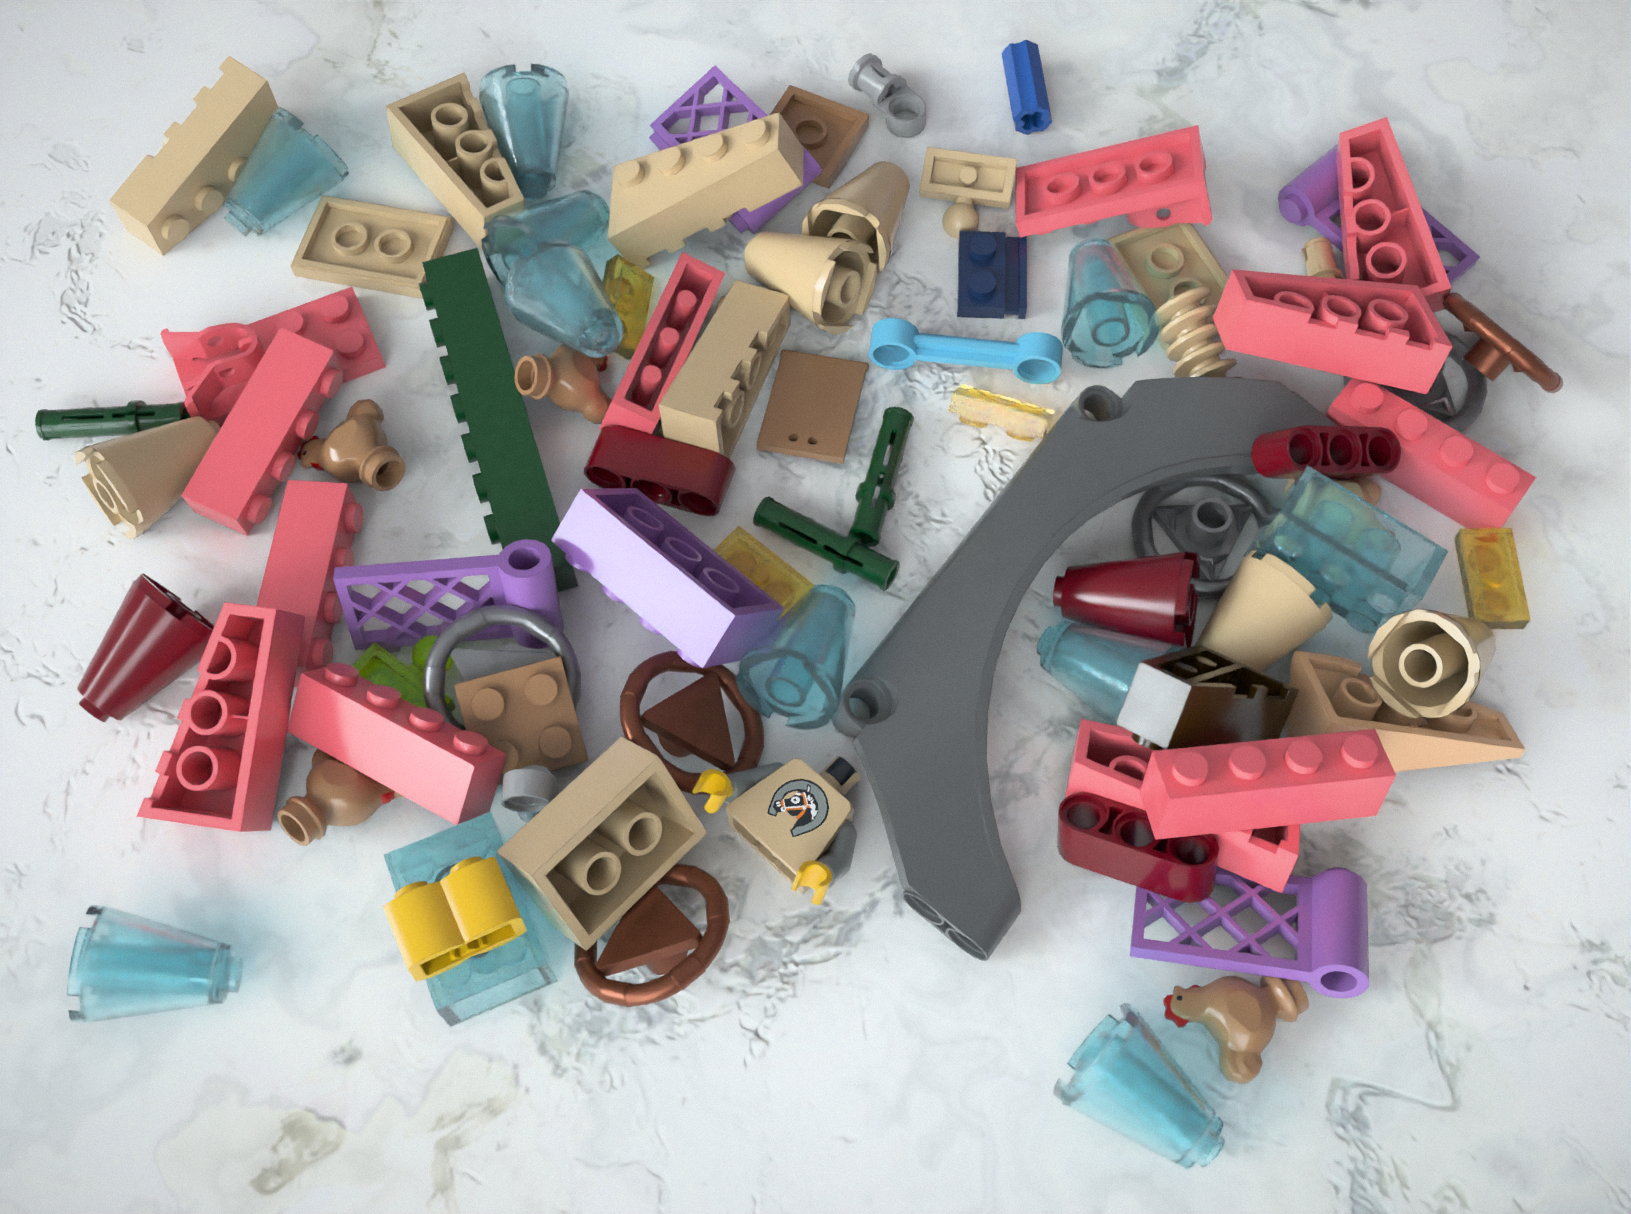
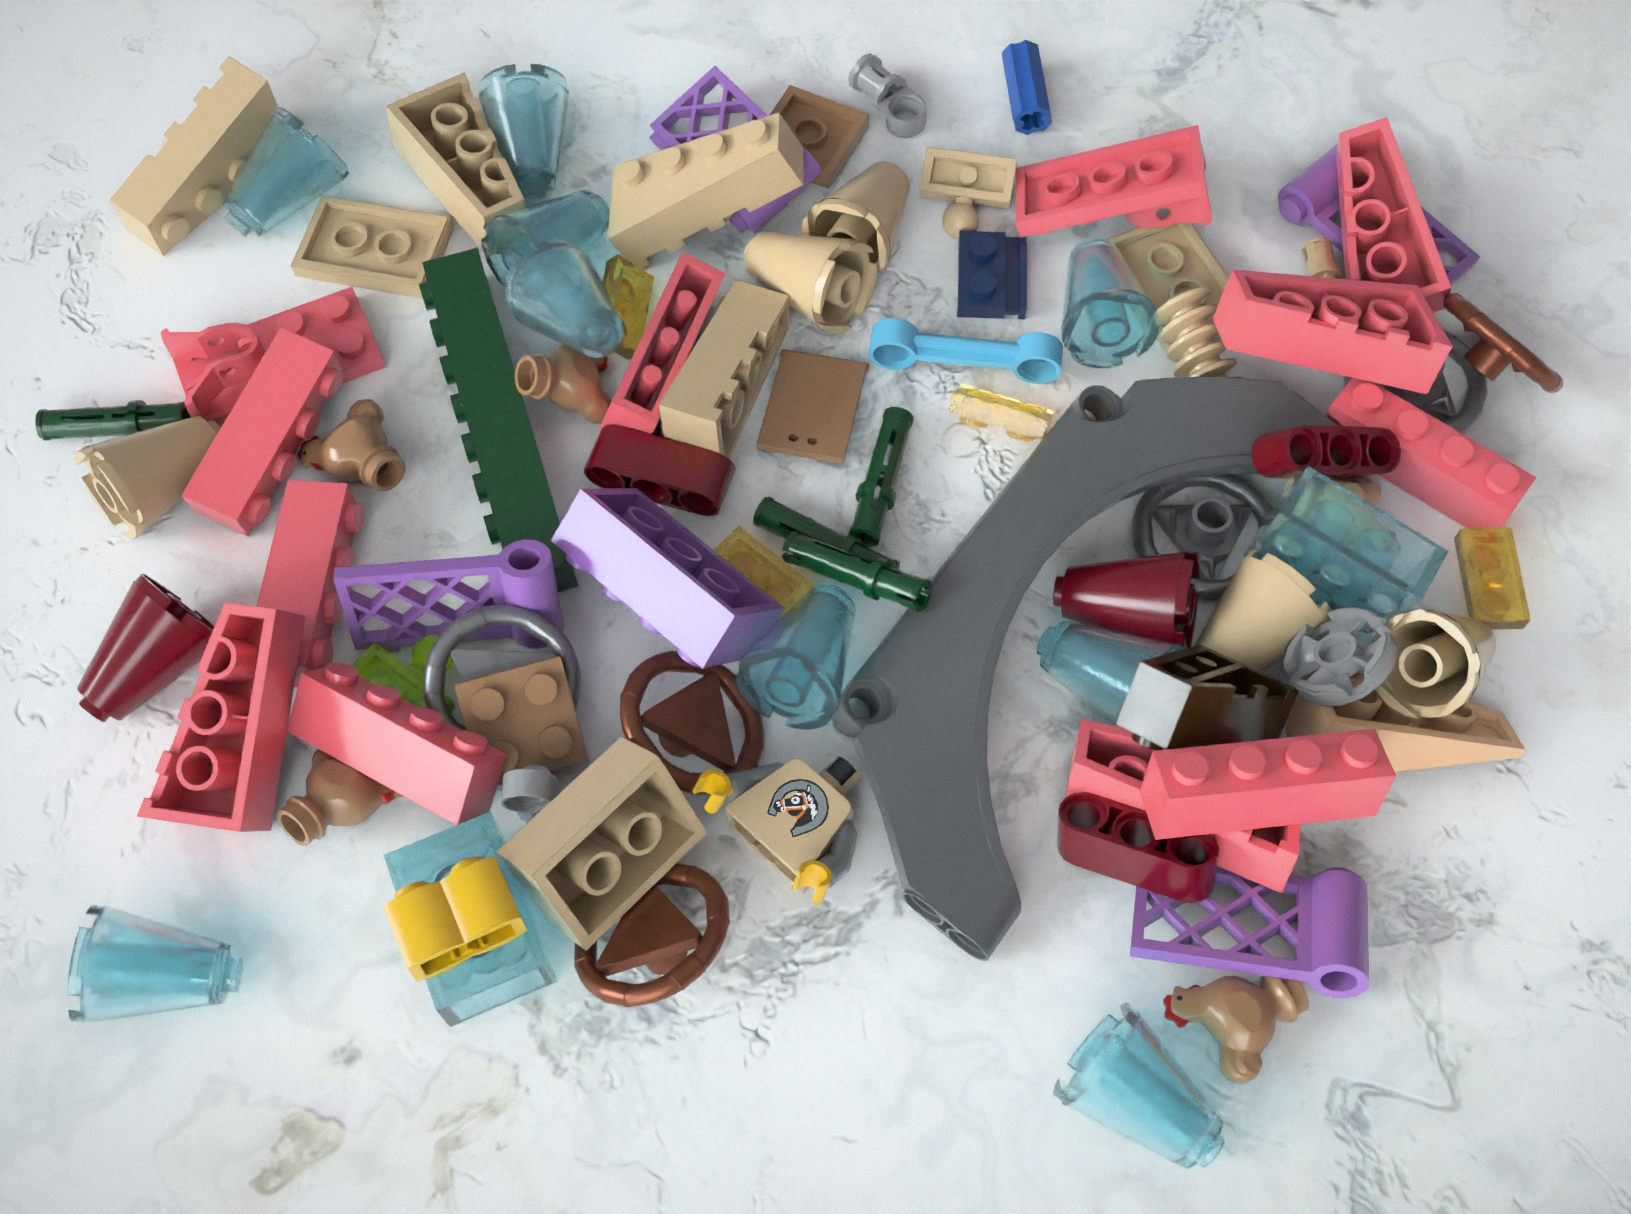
(872, 577): none -> dark green pin
(1339, 657): none -> light grey piece

